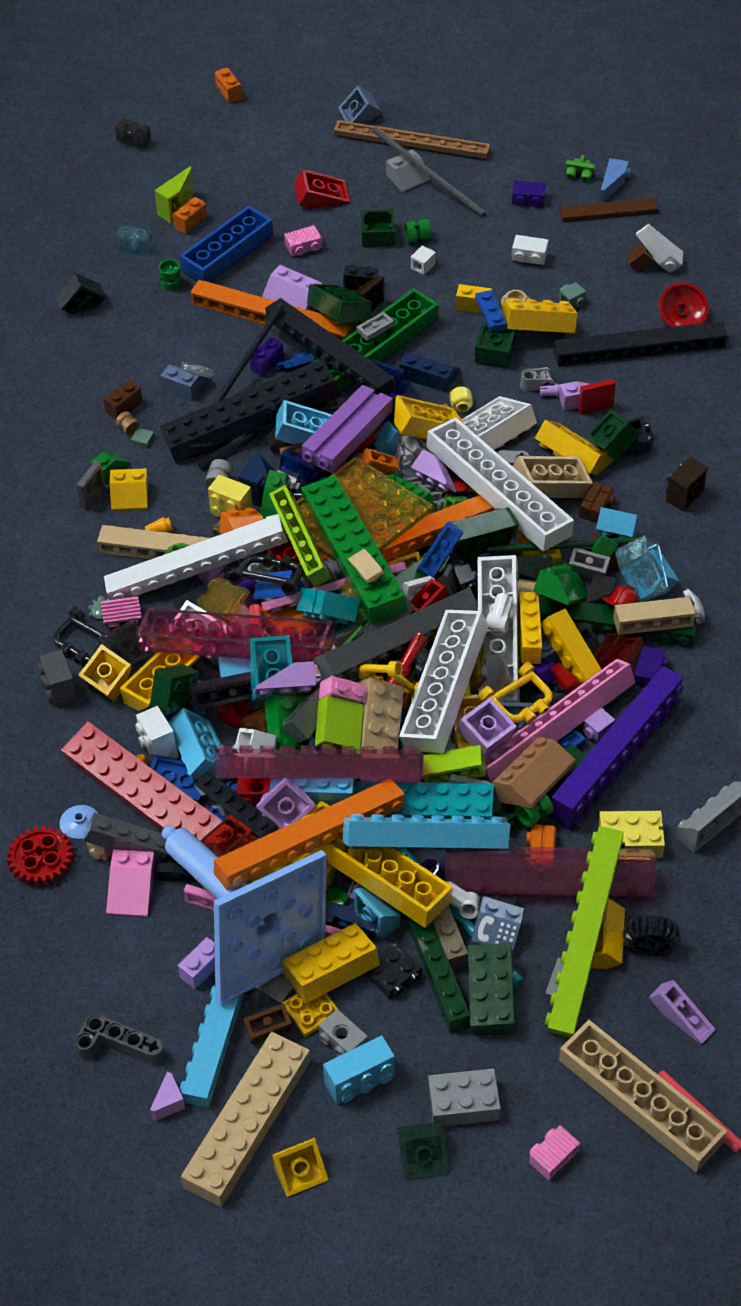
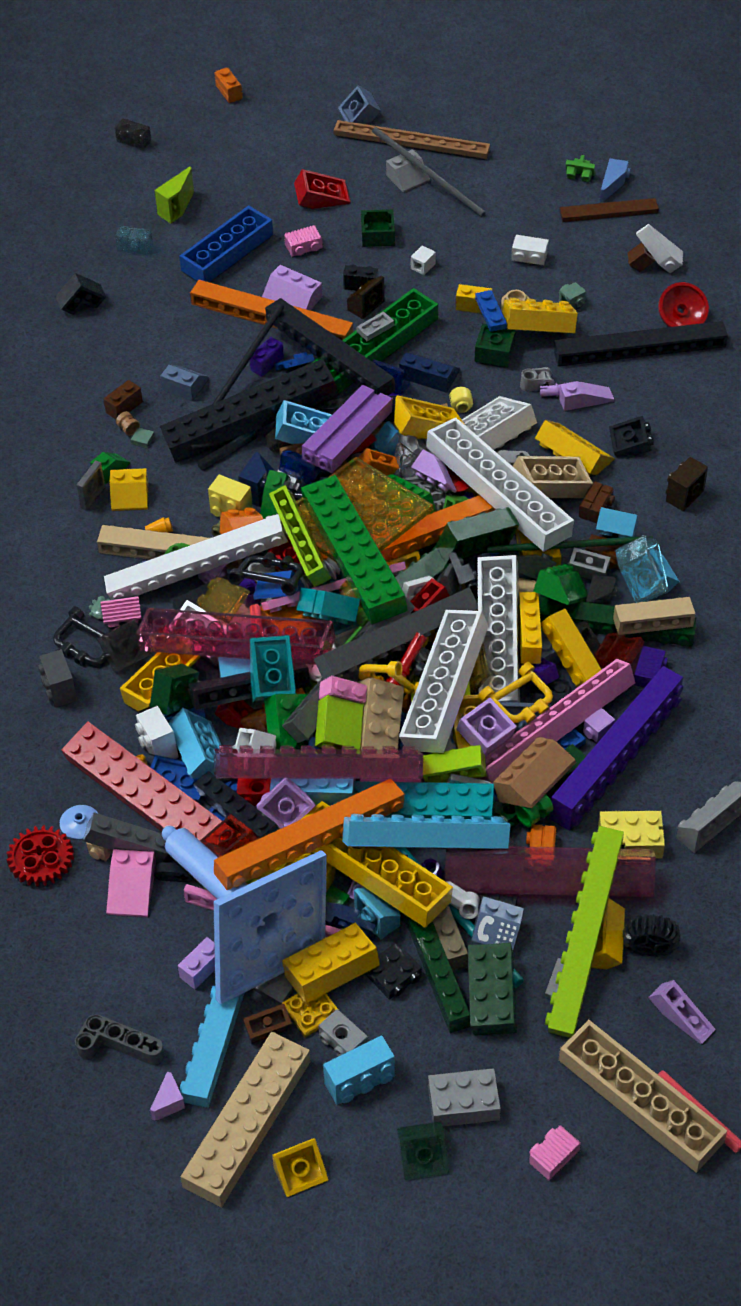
(106, 672): yellow slope -> none
(170, 275): green wheel -> none
(189, 215): orange brick -> none
(197, 369): clear tile -> none
(218, 467): light grey wheel -> none
(294, 677): lavender slope -> none
(339, 303): dark green brick -> none
(366, 566): tan slope -> none
(423, 230): green wheel -> none
(440, 549): blue plate -> none
(496, 672): dark grey dish -> none
(499, 617): white piece -> none
(528, 193): dark purple brick -> none
(564, 677): red cone -> none
(596, 396): red tile -> none
(604, 546): green tile -> none
(613, 434): dark green container -> none
(622, 595): red piece -> none
(697, 605): white dish -> none

